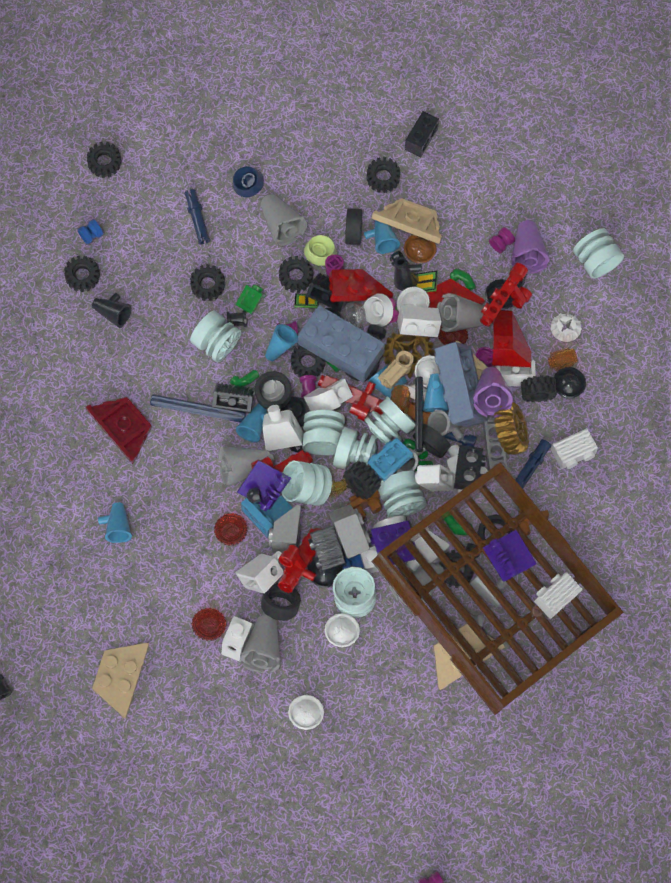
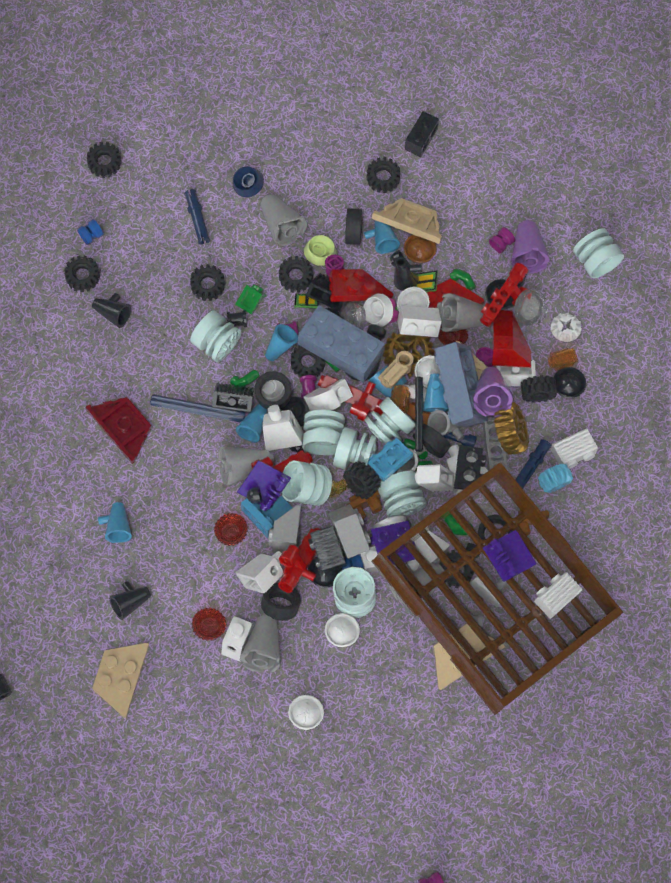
(128, 601): none -> black piece
(530, 308): none -> clear tile
(555, 478): none -> medium azure gear

